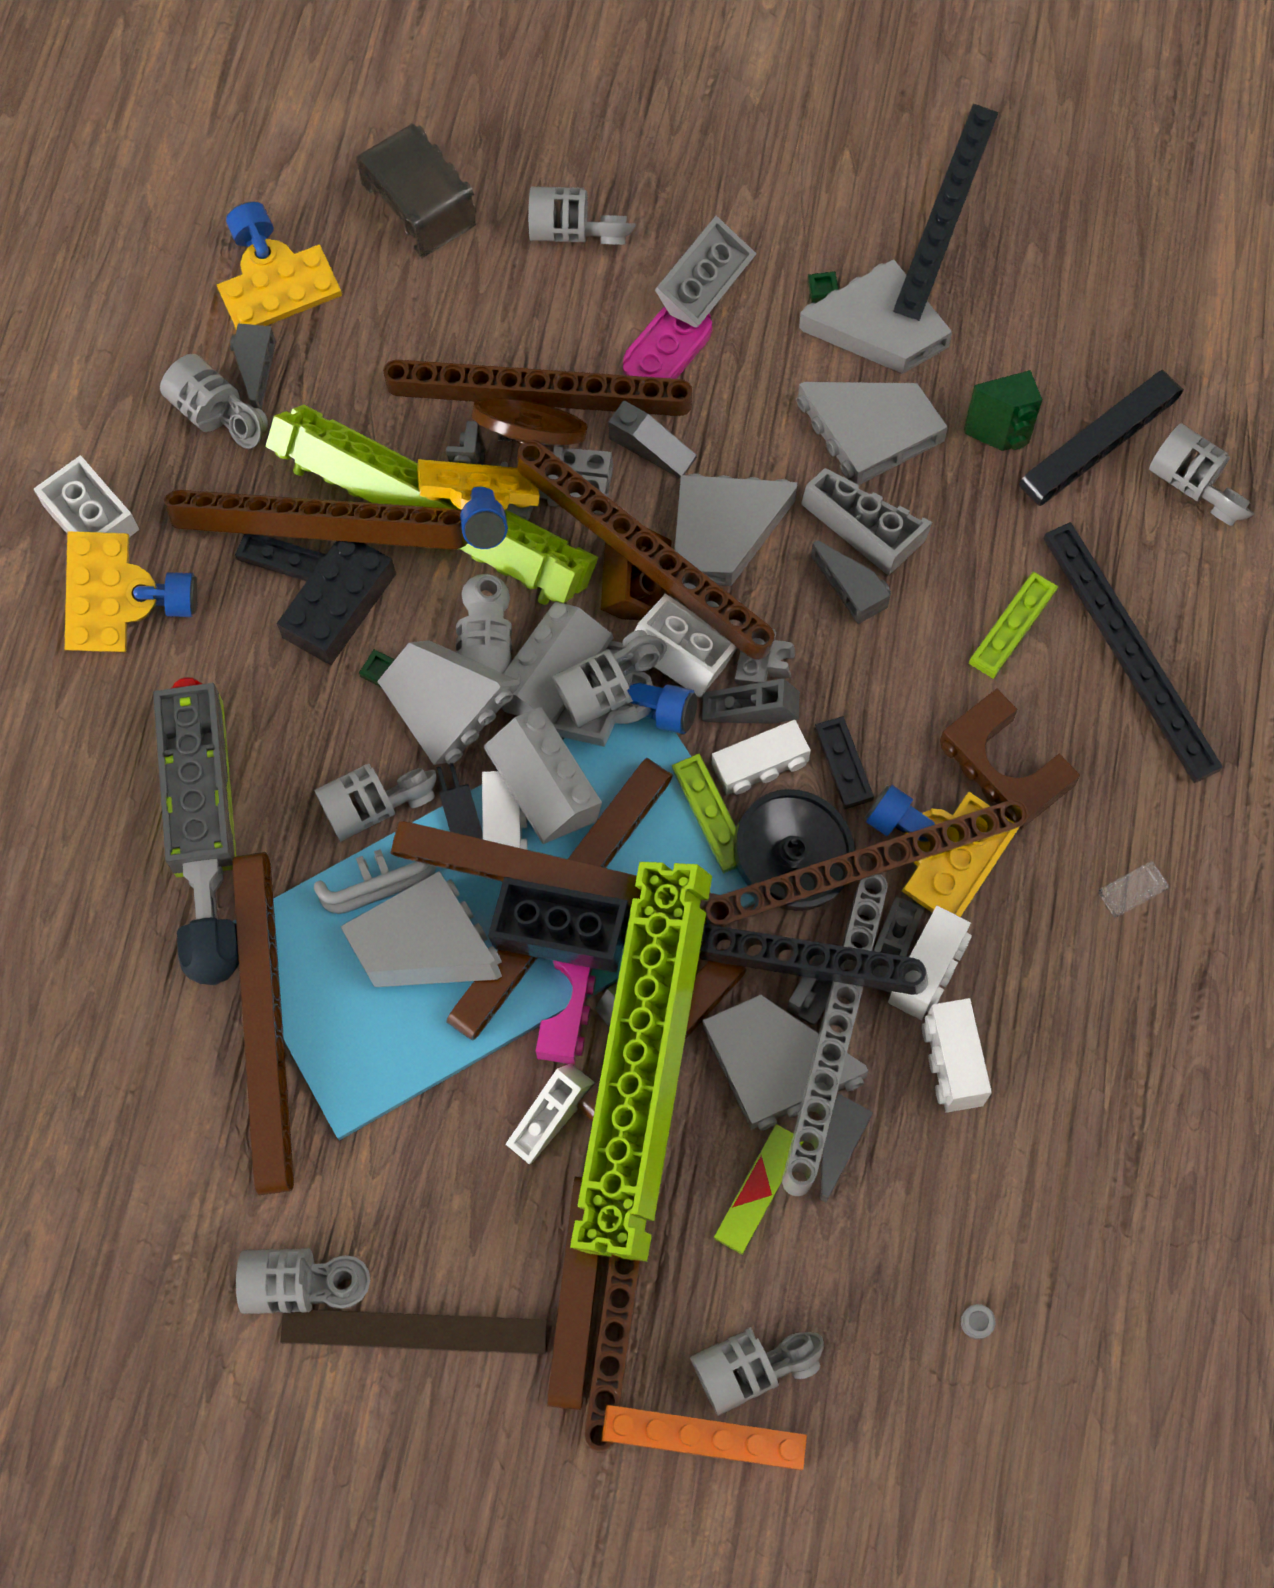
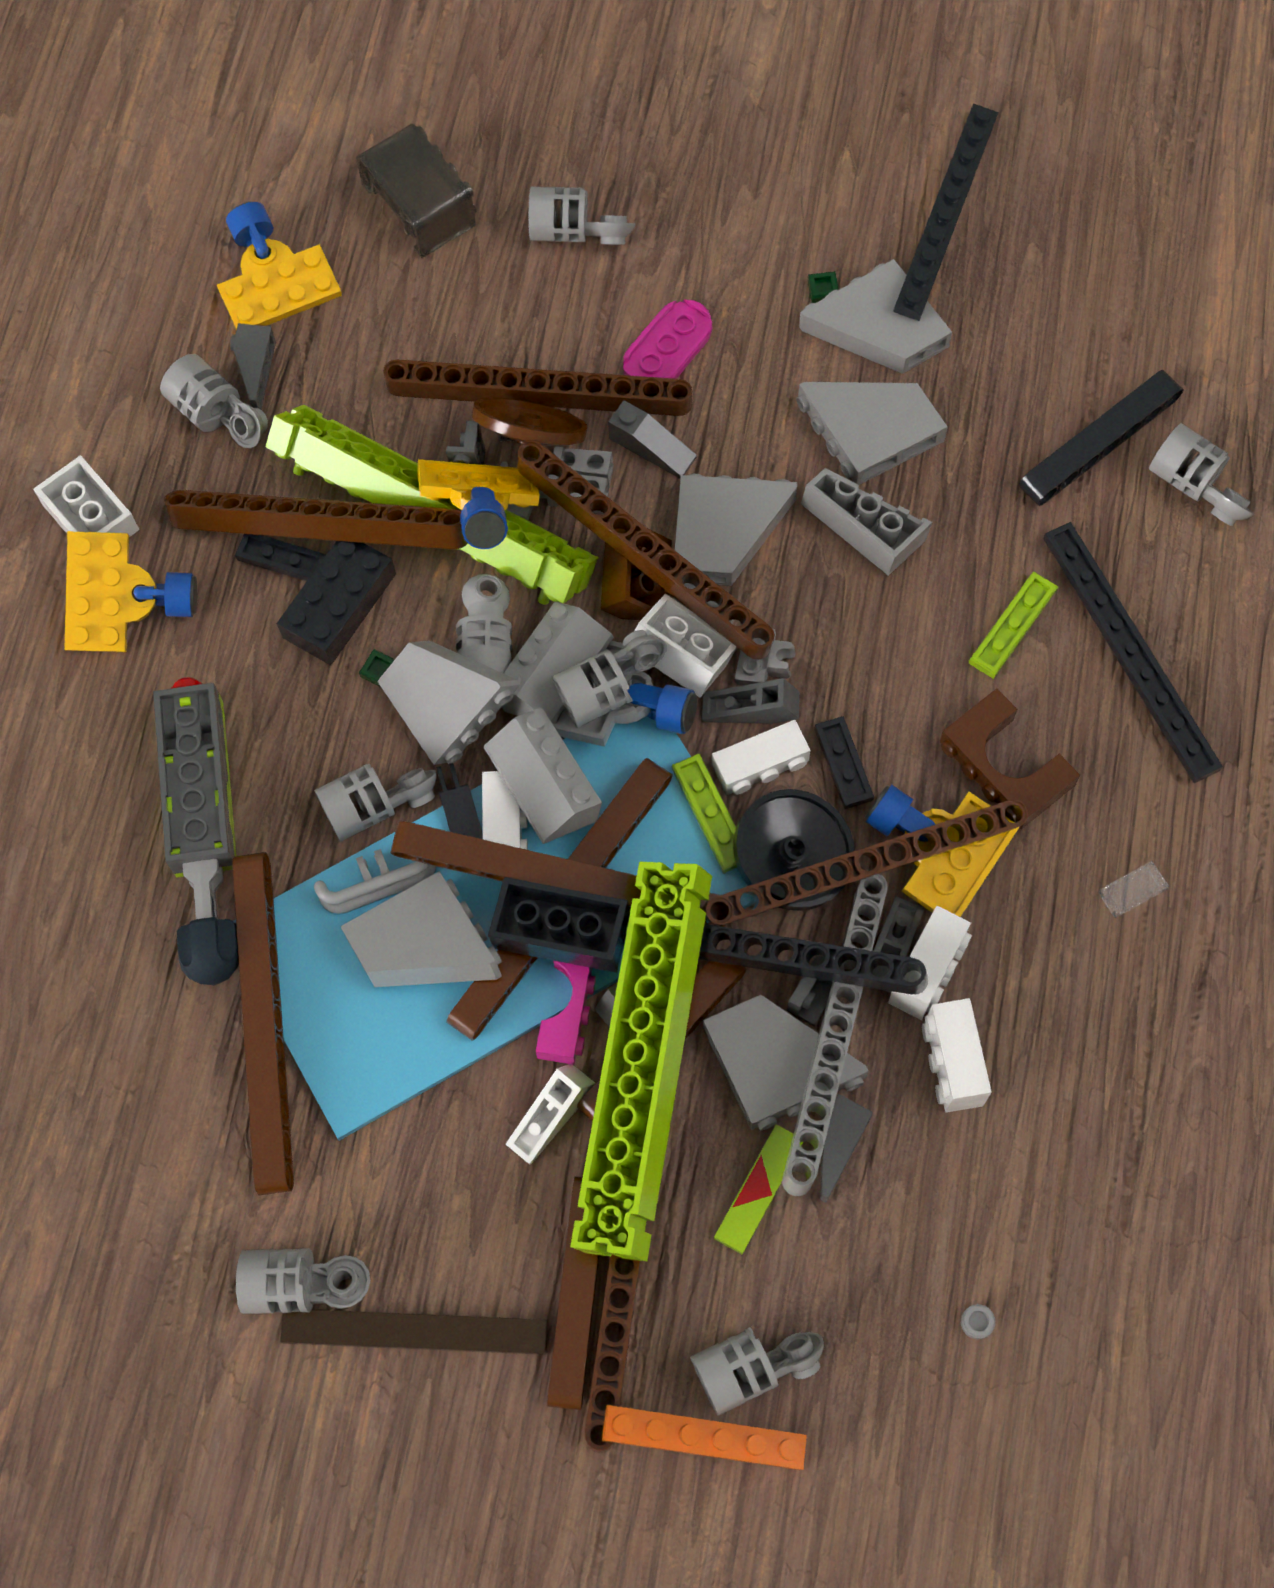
(704, 273): light grey slope -> none
(854, 584): dark grey slope -> none
(1004, 411): dark green slope -> none

